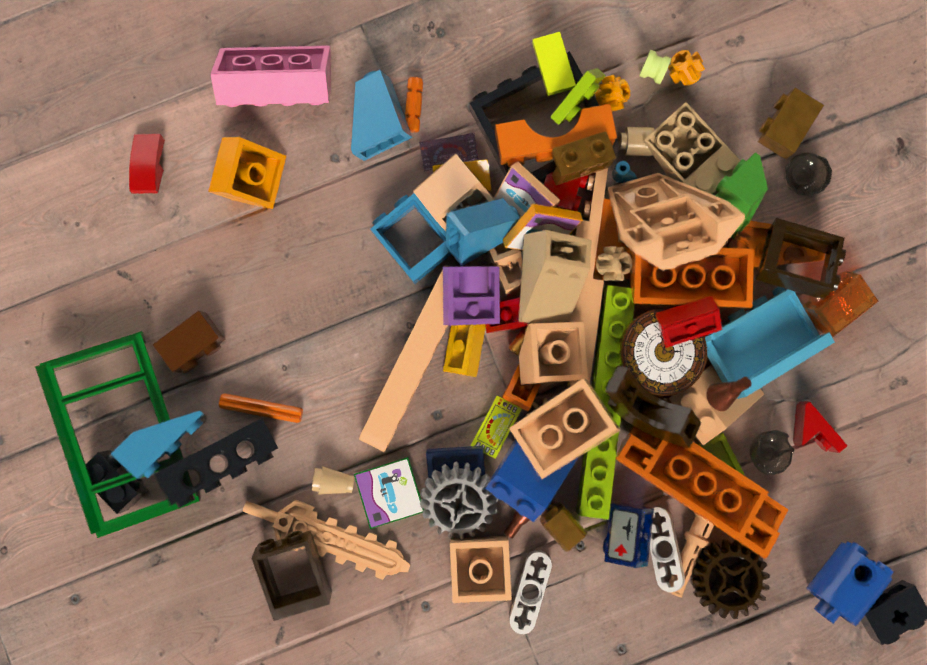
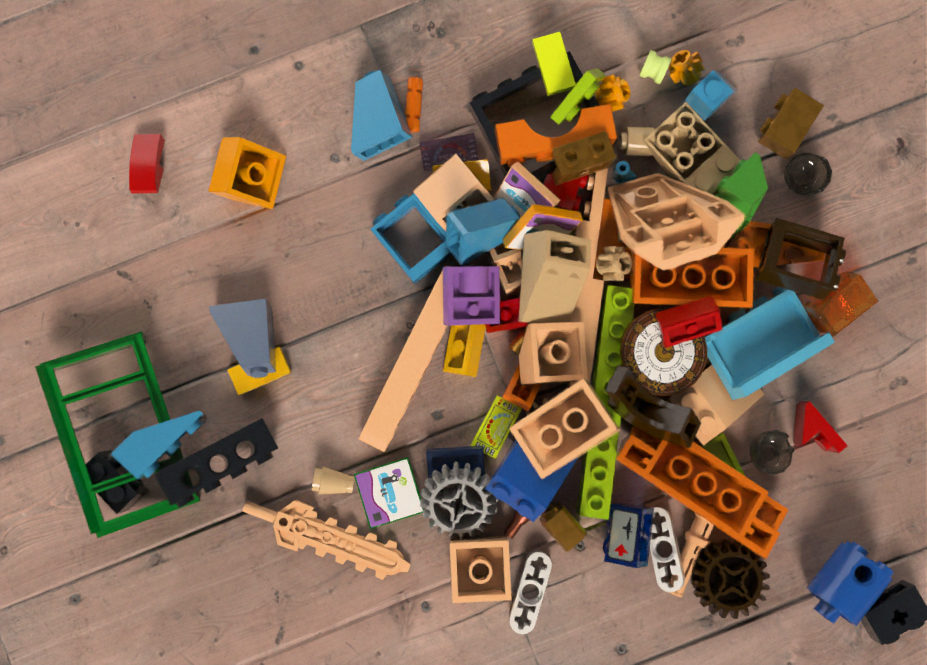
(189, 342): reddish brown brick -> none
(245, 383): none -> yellow plate
(249, 334): none -> sand blue slope
(260, 408): orange axle -> none
(272, 75): bright pink slope -> none
(297, 601): dark brown window -> none
(710, 94): none -> dark azure slope
(724, 394): copper cone -> none

